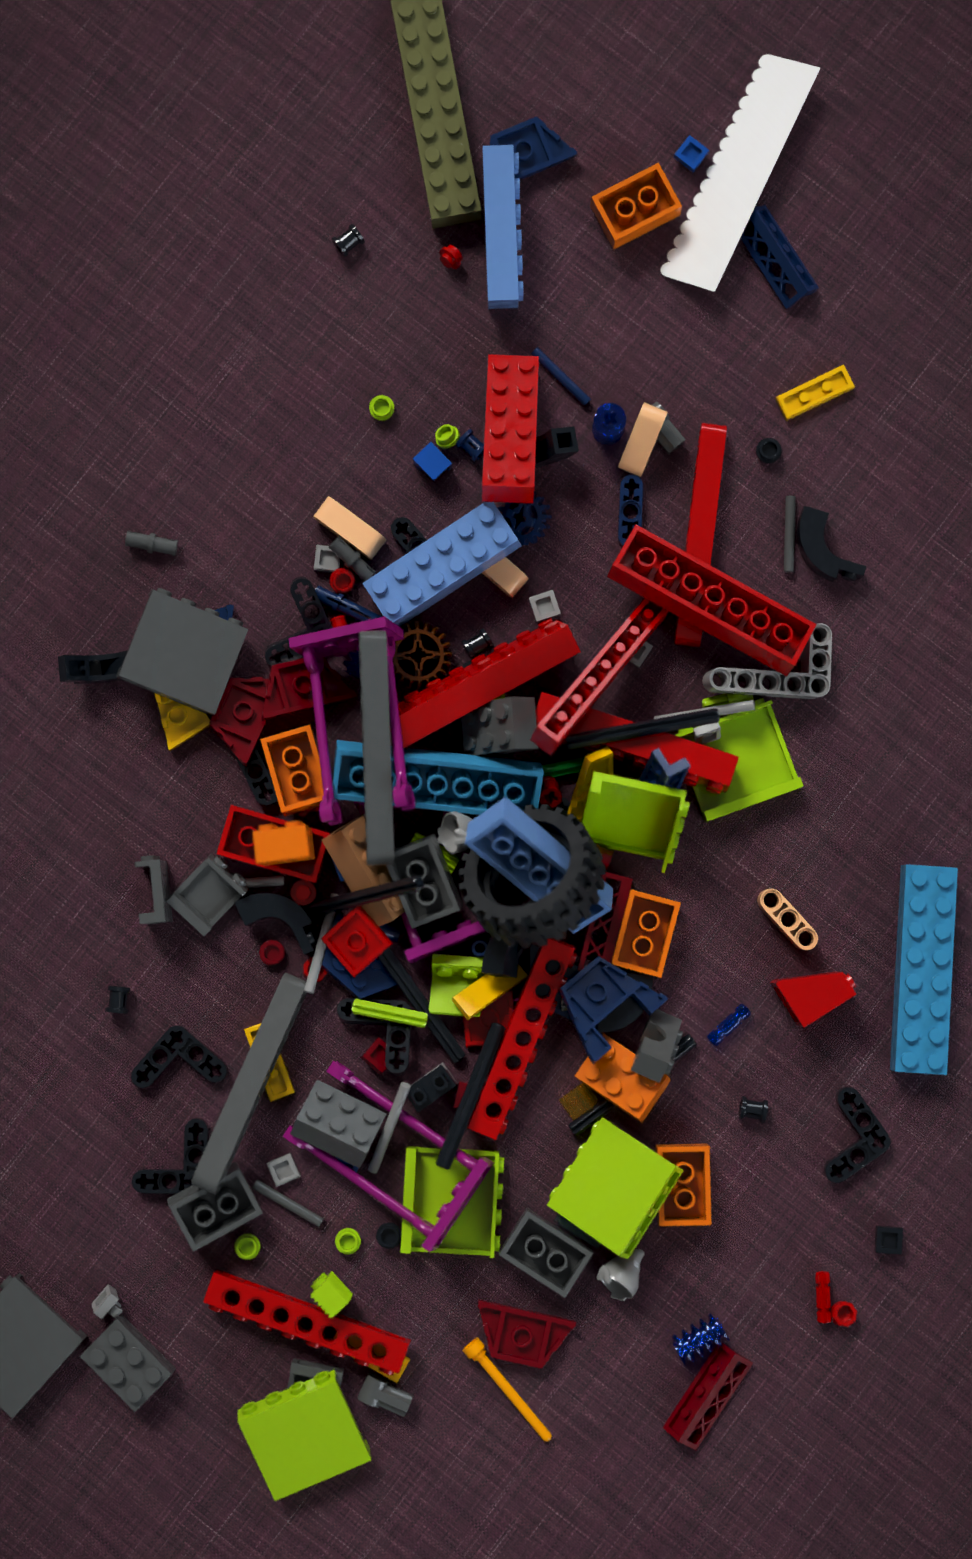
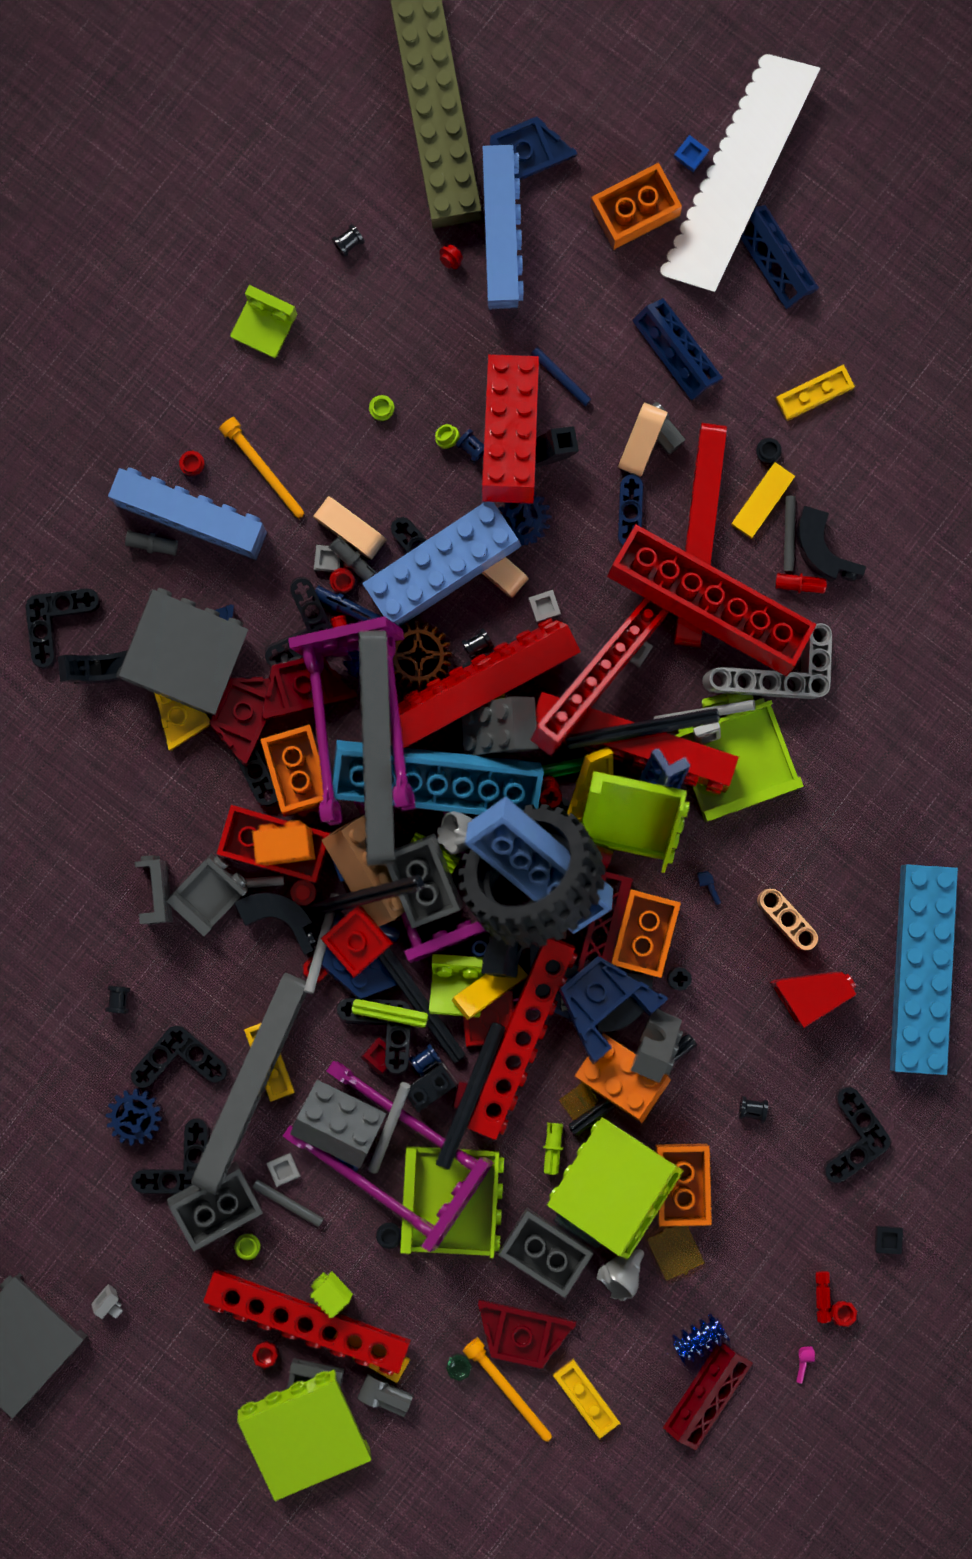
(49, 611): none -> black beam
(128, 1363): dark grey brick -> none
(137, 1128): none -> dark blue gear
(187, 513): none -> medium blue brick
(191, 463): none -> red plate
(232, 430): none -> light orange piece
(264, 322): none -> lime bracket
(265, 1354): none -> red tile
(272, 952): dark red tile -> none
(347, 1241): lime plate -> none
(425, 1060): none -> dark blue bush
(432, 461): blue panel -> none
(458, 1367): none -> clear green tile
(553, 1148): none -> lime axle
(586, 1398): none -> yellow tile
(609, 423): clear blue piece -> none
(674, 350): none -> dark blue fence
(675, 1251): none -> clear yellow piece
(684, 984): none -> black bush
(706, 878): none -> dark blue hand
(729, 1024): clear blue axle -> none
(763, 500): none -> yellow tile
(800, 583): none -> red axle
(806, 1354): none -> dark pink hand

